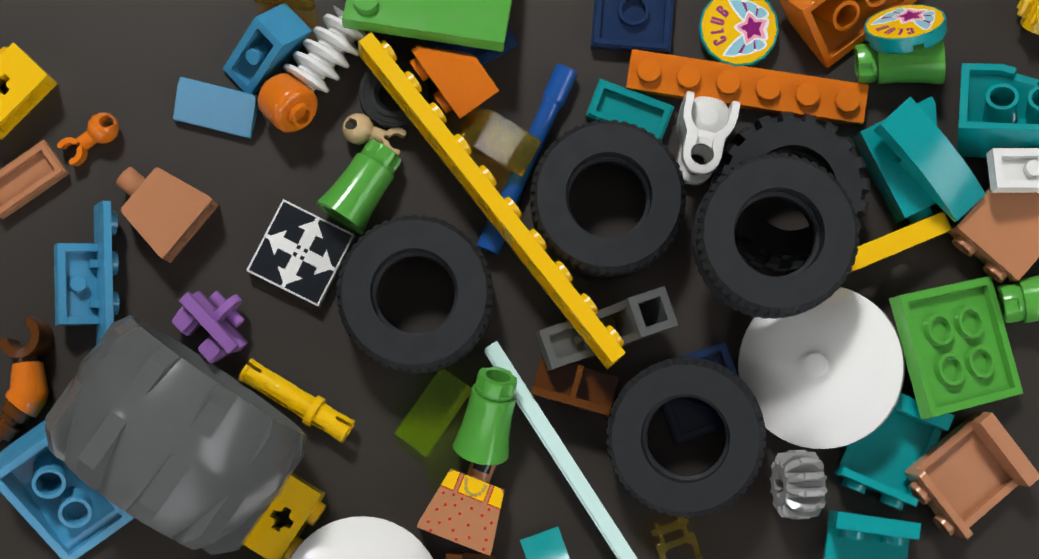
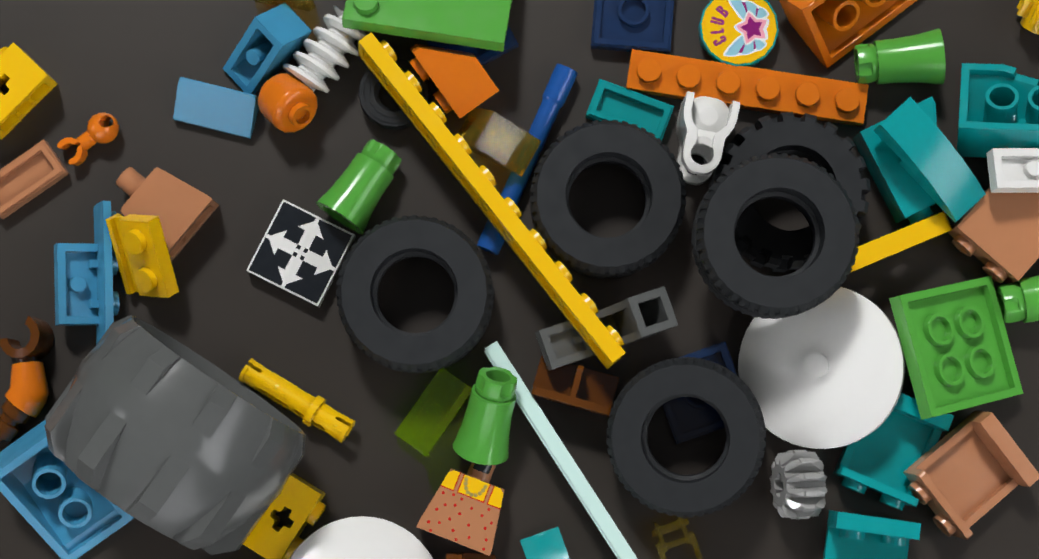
(142, 255): none -> yellow plate
(200, 311): medium lavender hips -> none
(365, 131): tan arm -> none
(903, 26): tile -> none

